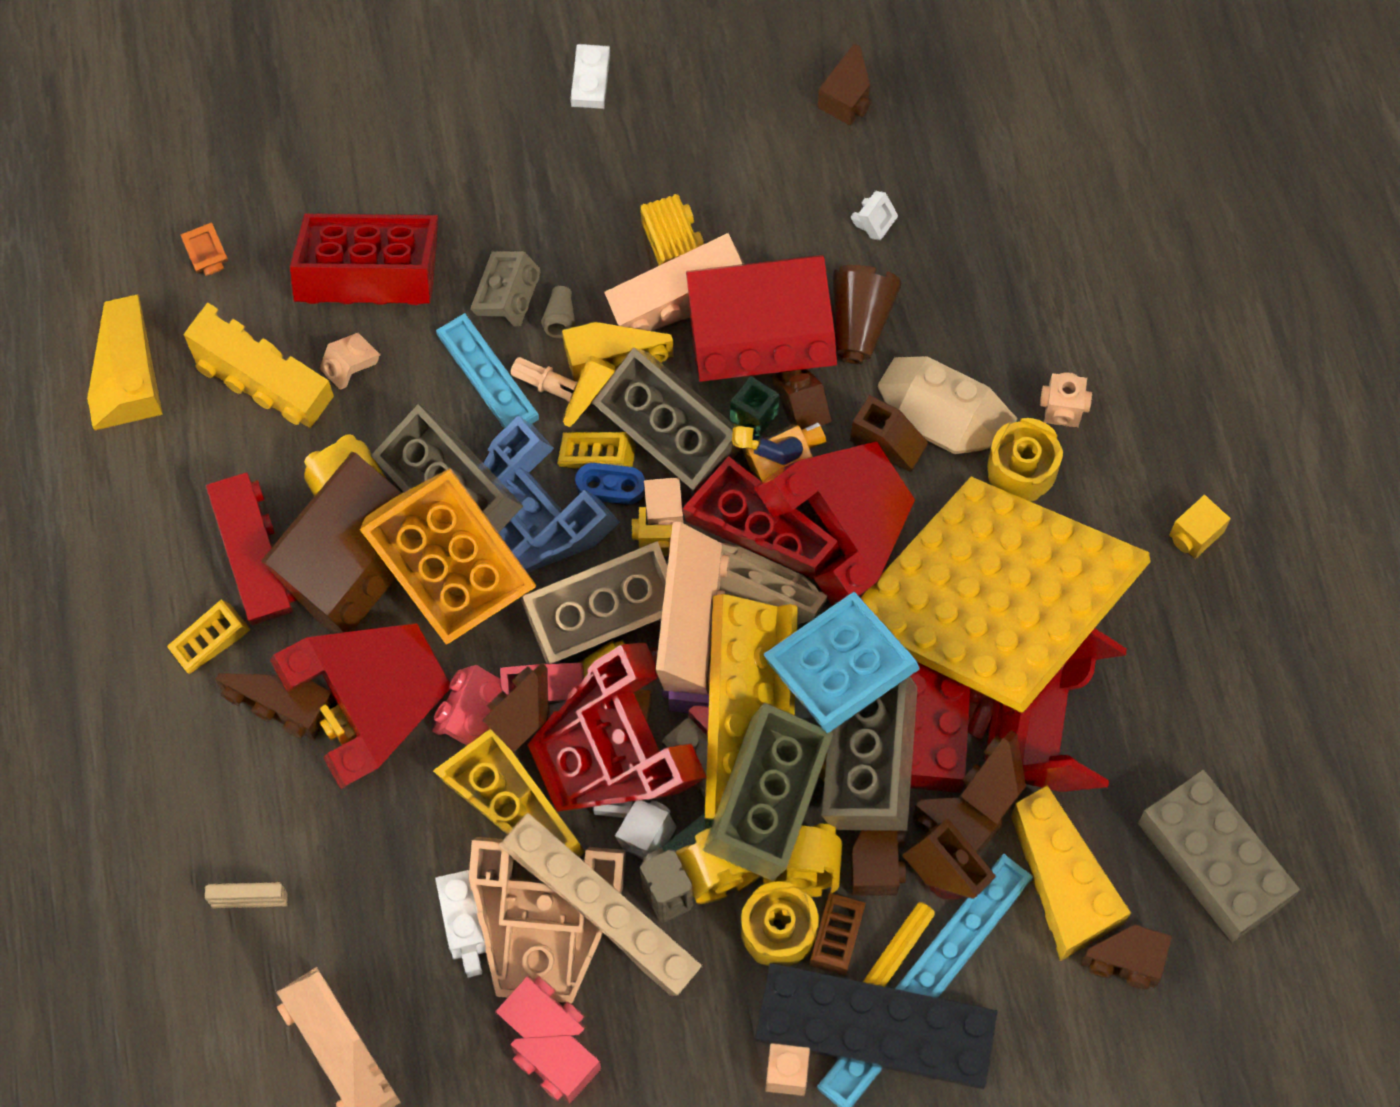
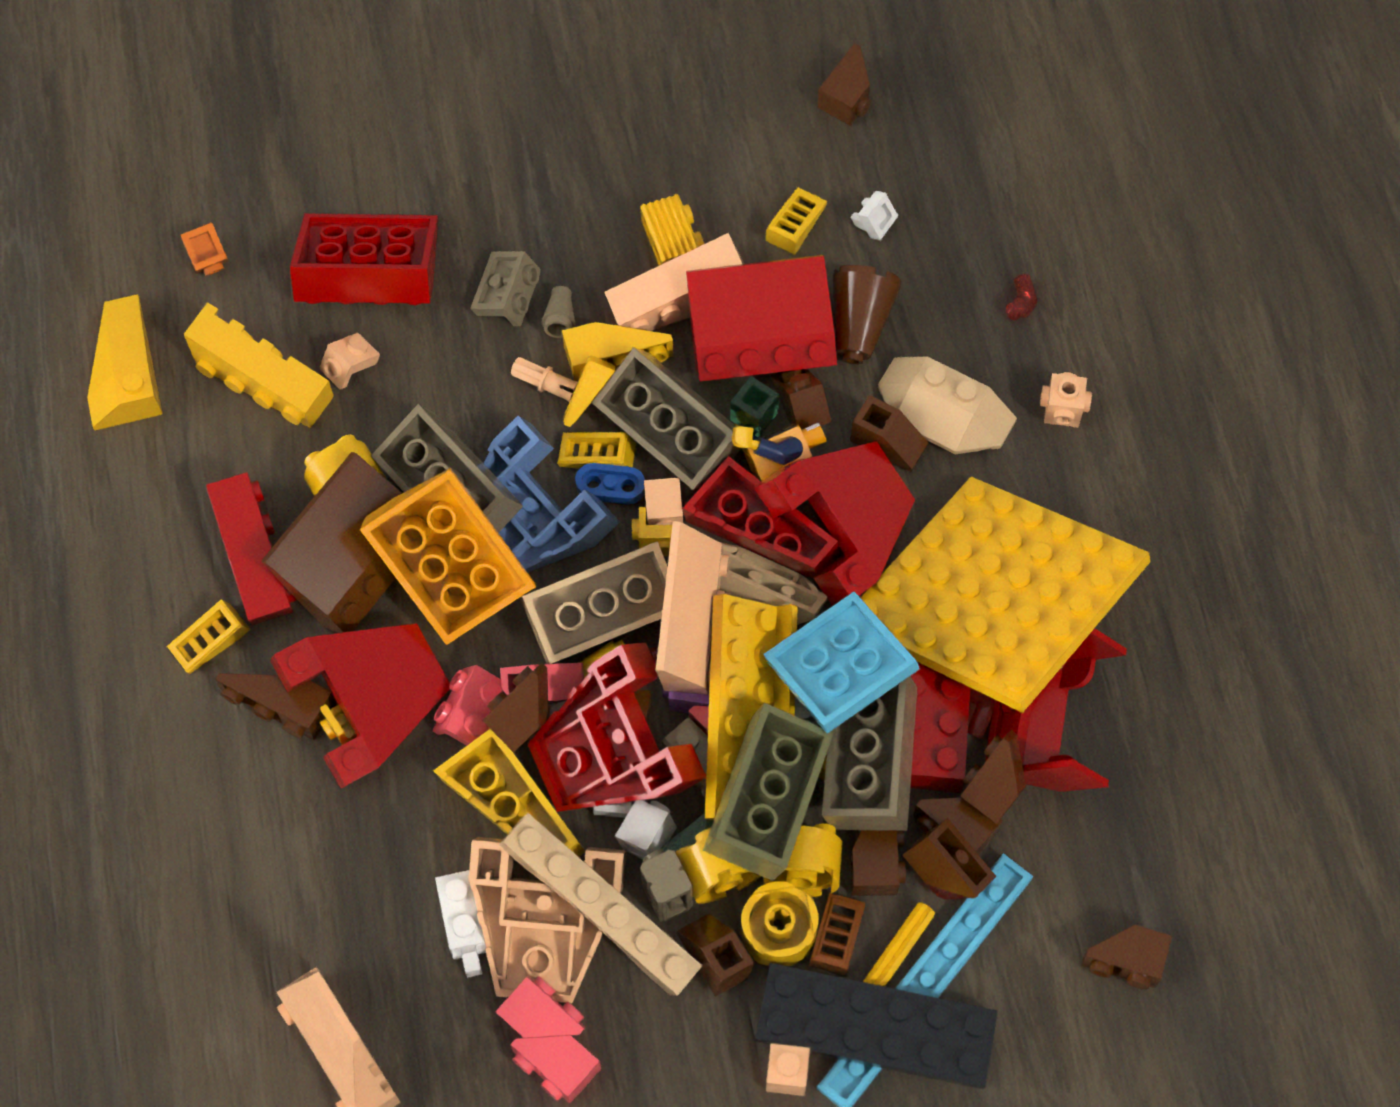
(246, 895): tan tile -> none
(485, 371): medium azure tile -> none
(590, 76): white plate -> none
(718, 951): none -> reddish brown slope
(786, 240): none -> yellow slope
(1025, 300): none -> clear red arm
(1025, 458): yellow brick -> none
(1069, 880): yellow wedge -> none
(1199, 527): yellow brick -> none
(1218, 856): dark tan brick -> none

